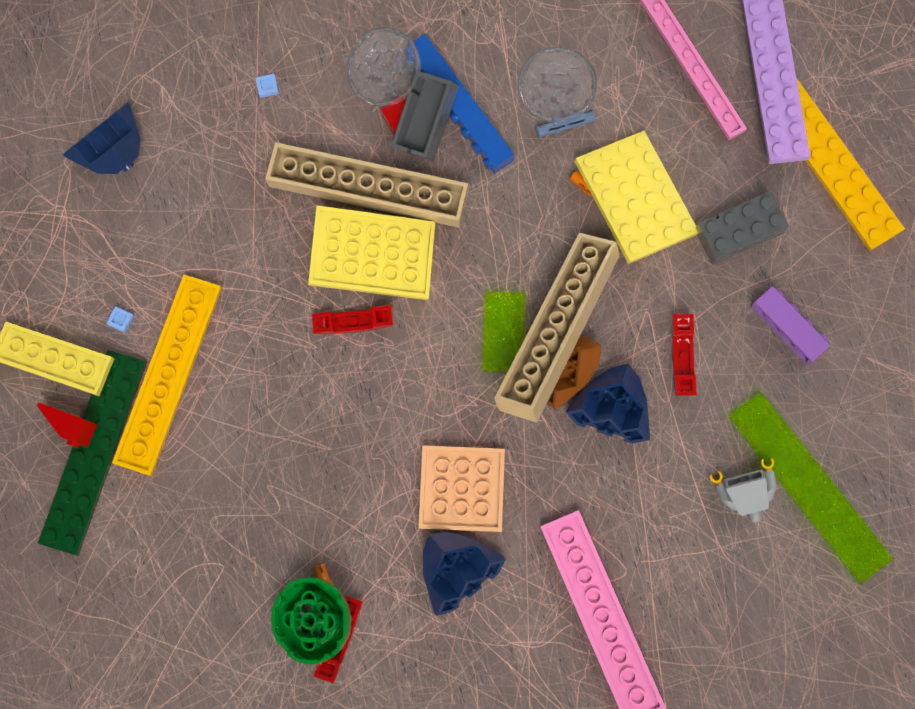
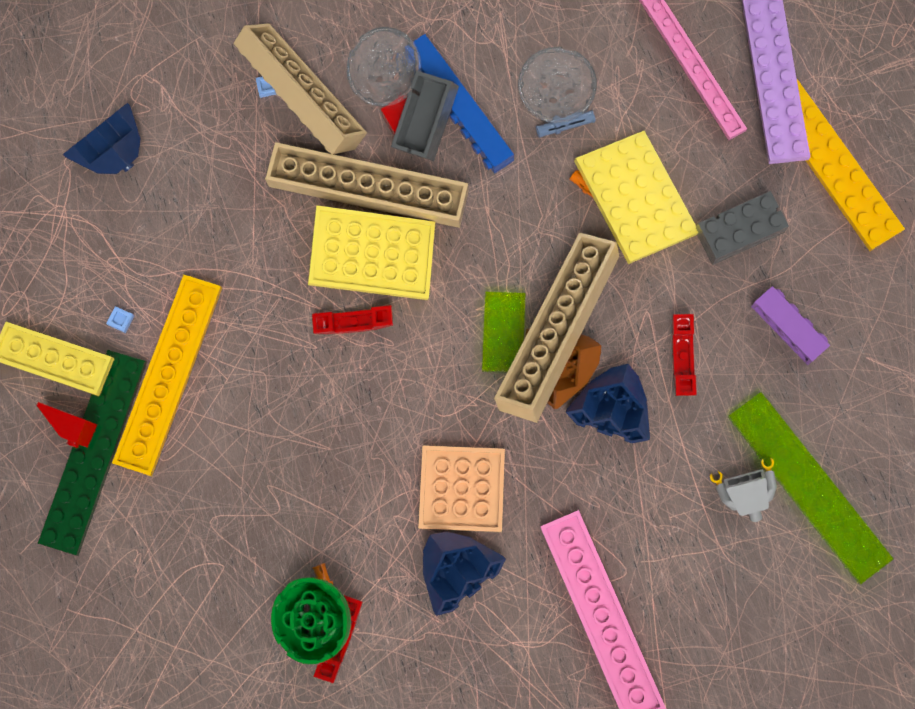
(300, 88): none -> tan brick

